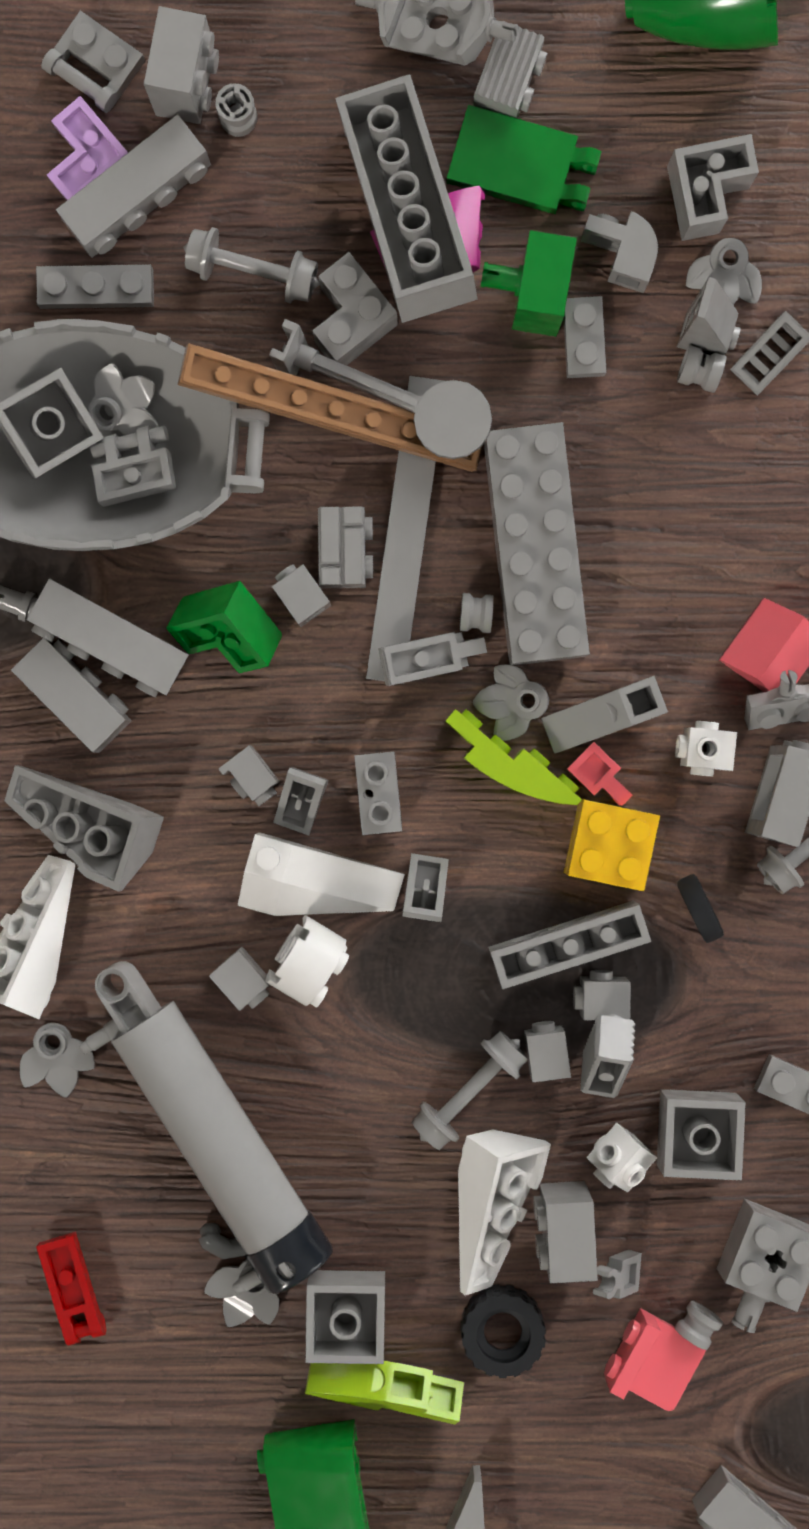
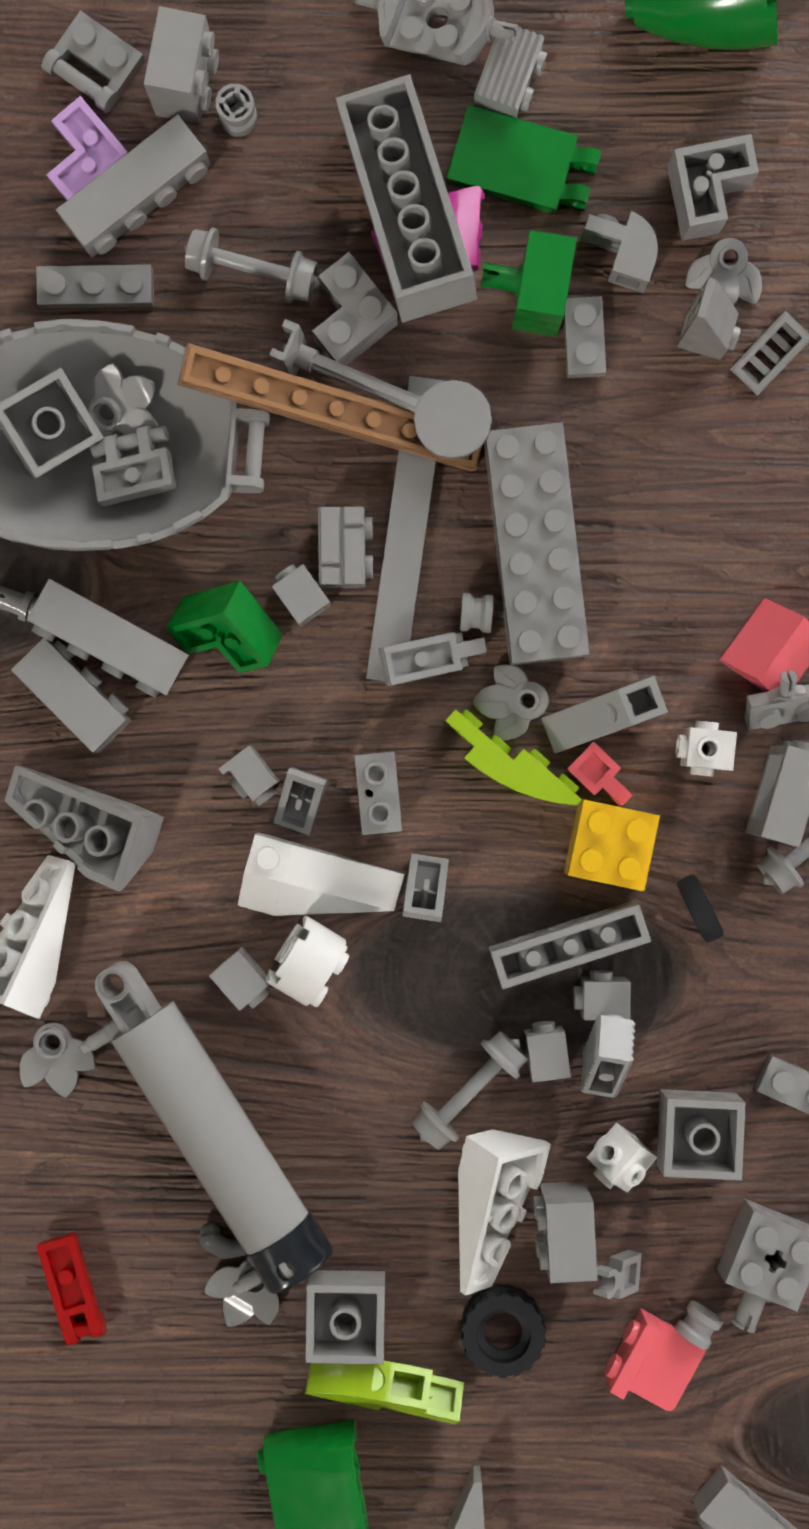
(701, 369): light grey wheel -> none

